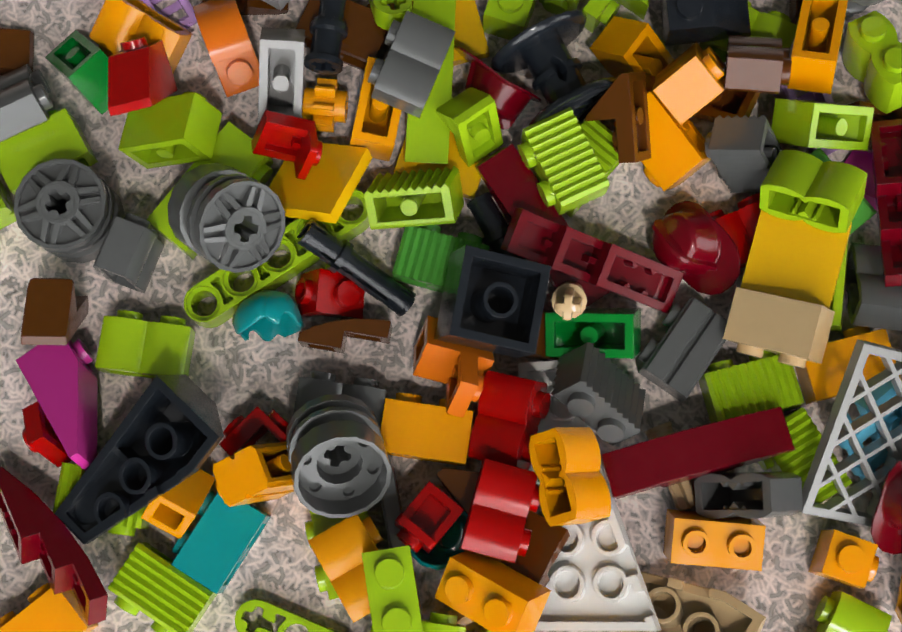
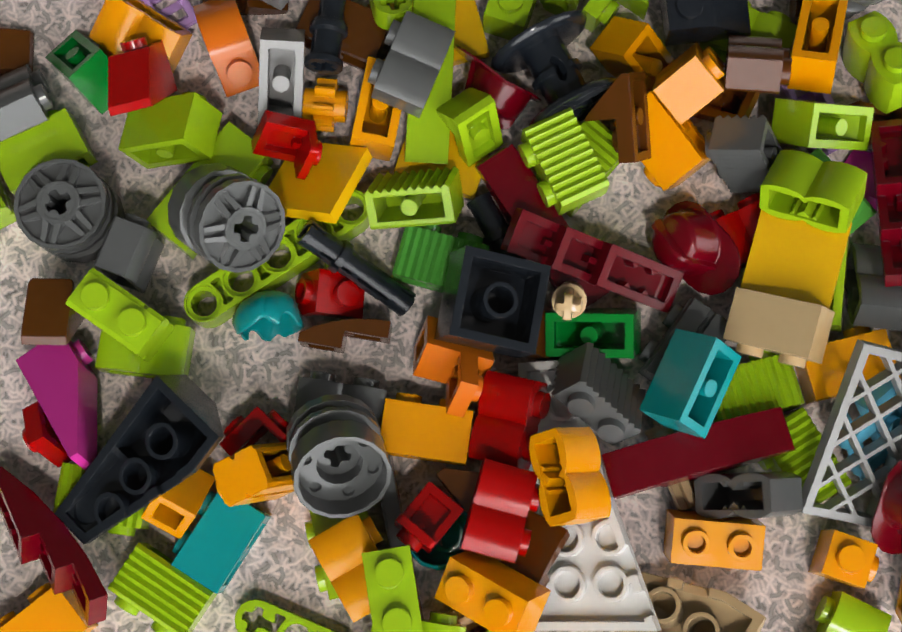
(120, 314): none -> lime brick
(690, 382): none -> teal brick

